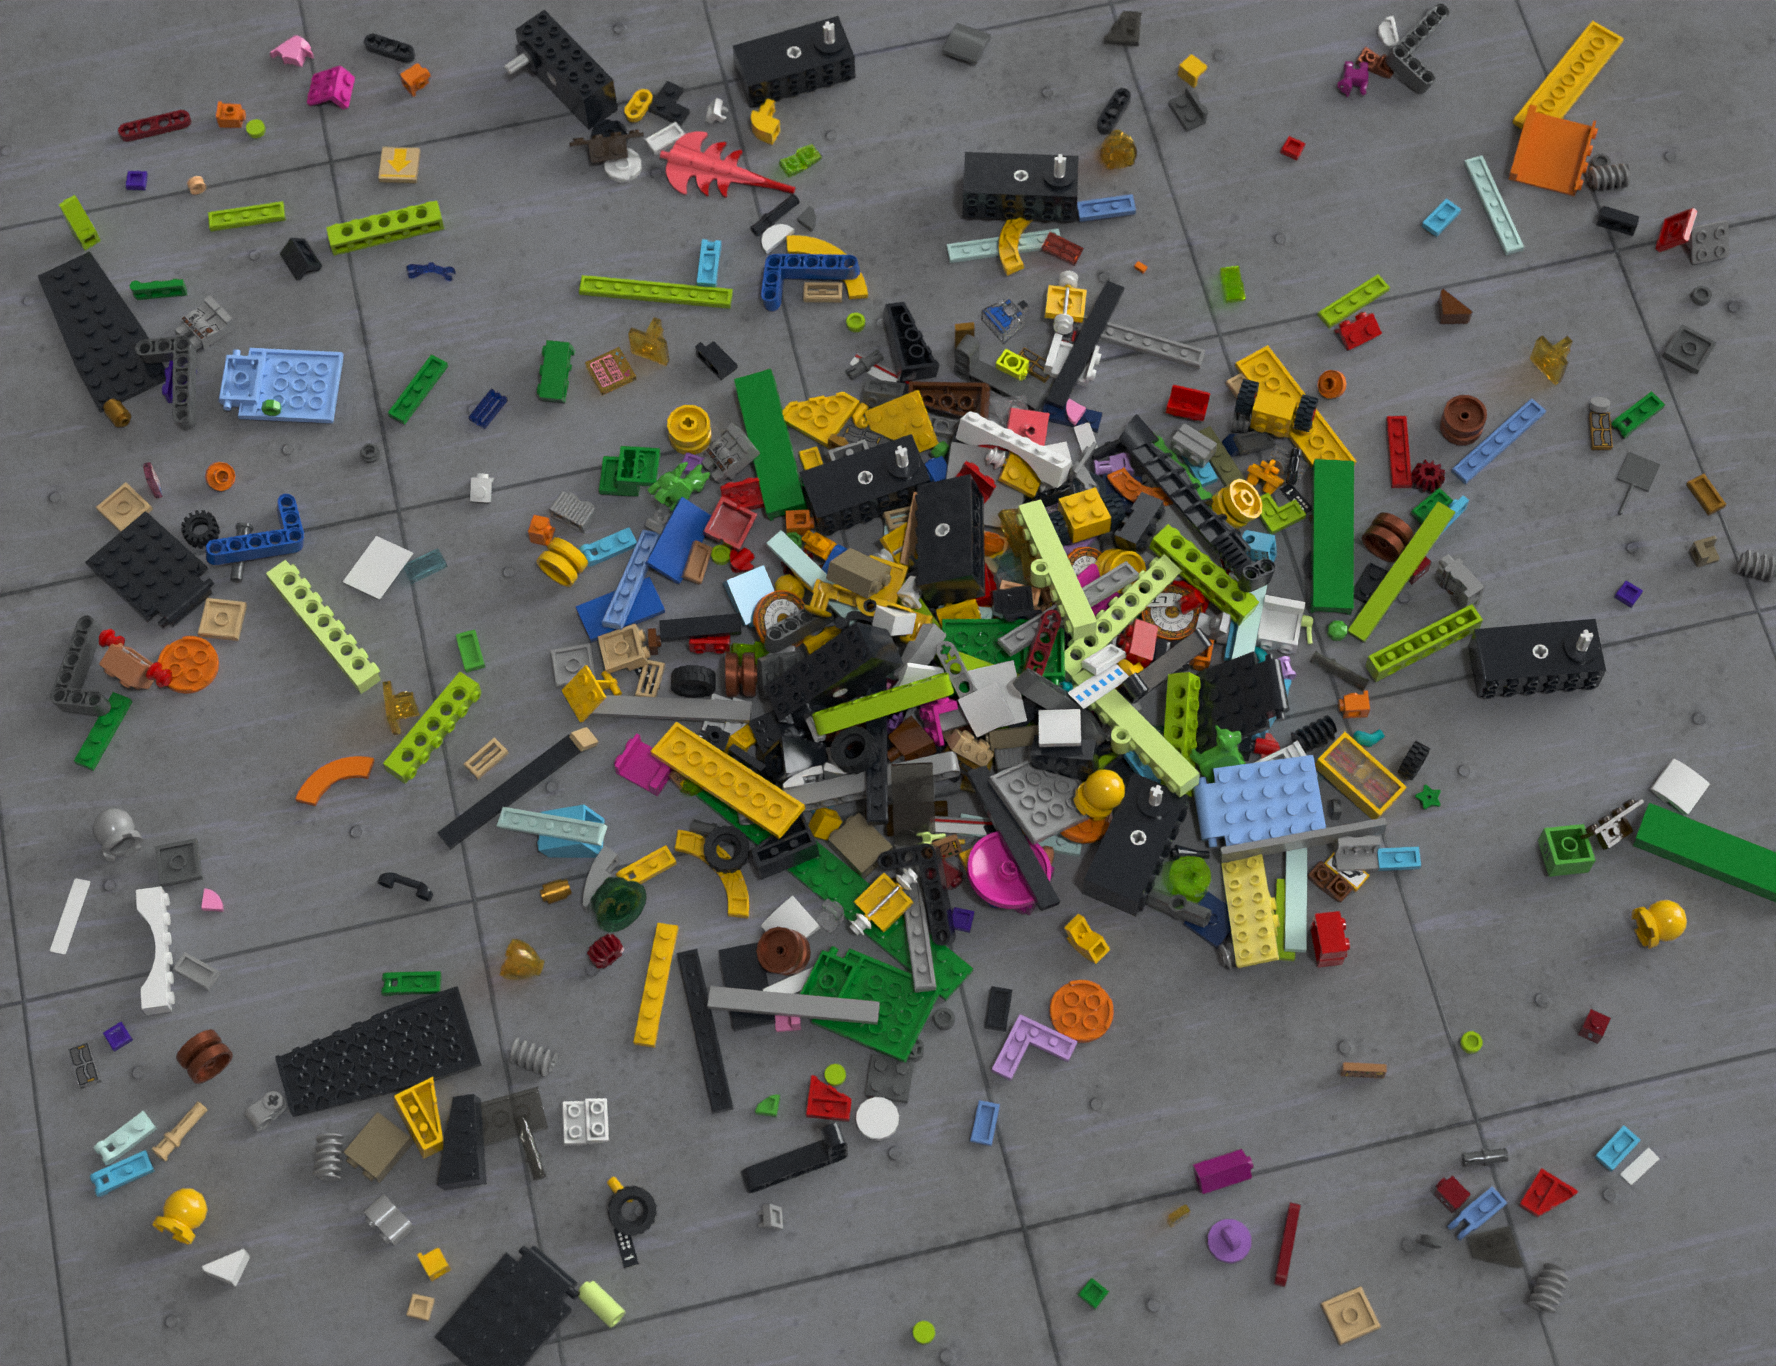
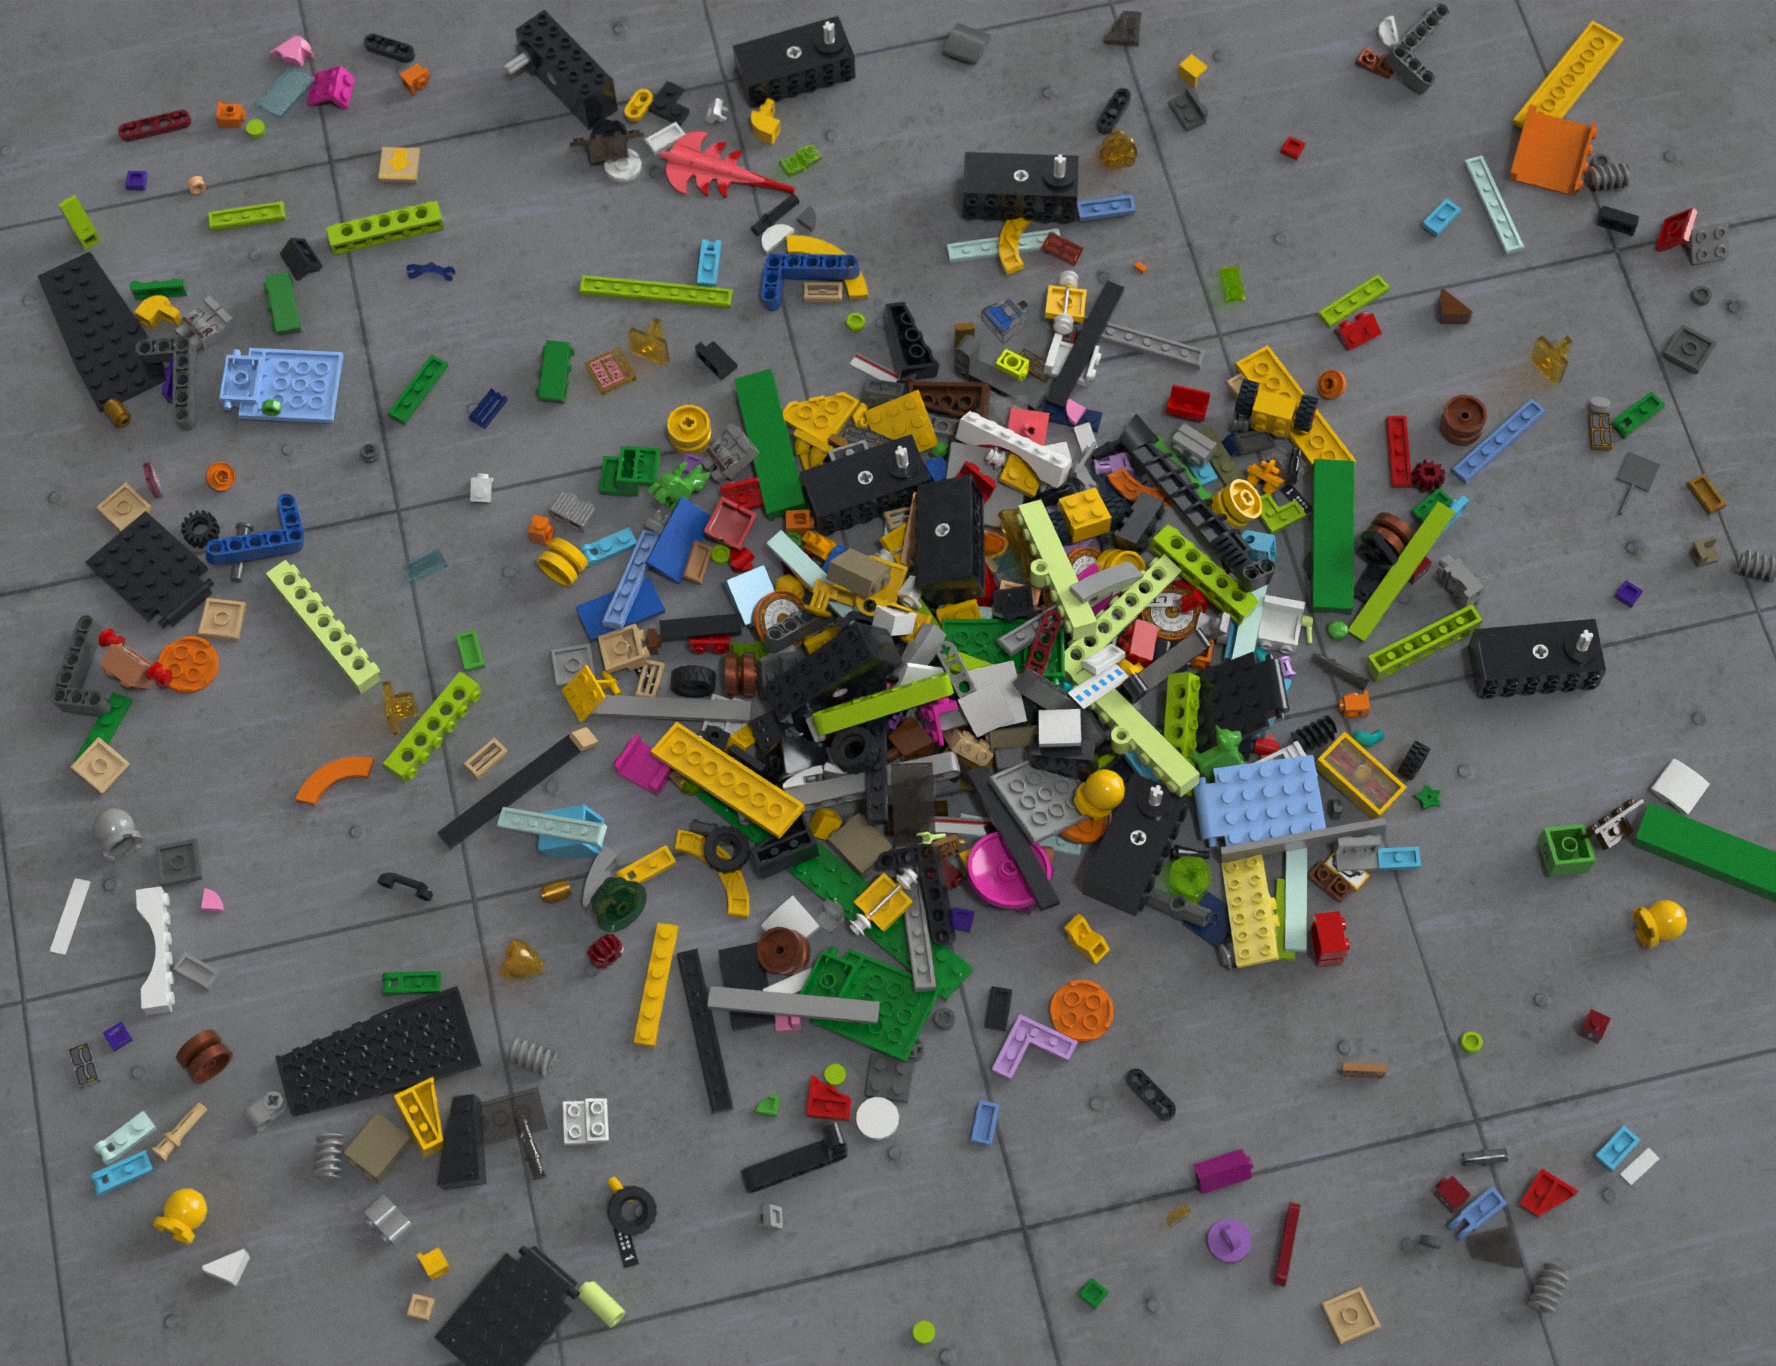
(100, 765): none -> tan tile
(156, 309): none -> yellow brick
(282, 303): none -> green wedge
(285, 91): none -> clear light blue piece
(378, 567): white sticker -> none
(804, 442): none -> yellow tile
(864, 364): dark grey pin -> none
(1106, 581): none -> light grey slope
(1135, 1087): none -> black beam
(1354, 77): magenta animal -> none
(1376, 549): none -> black plate

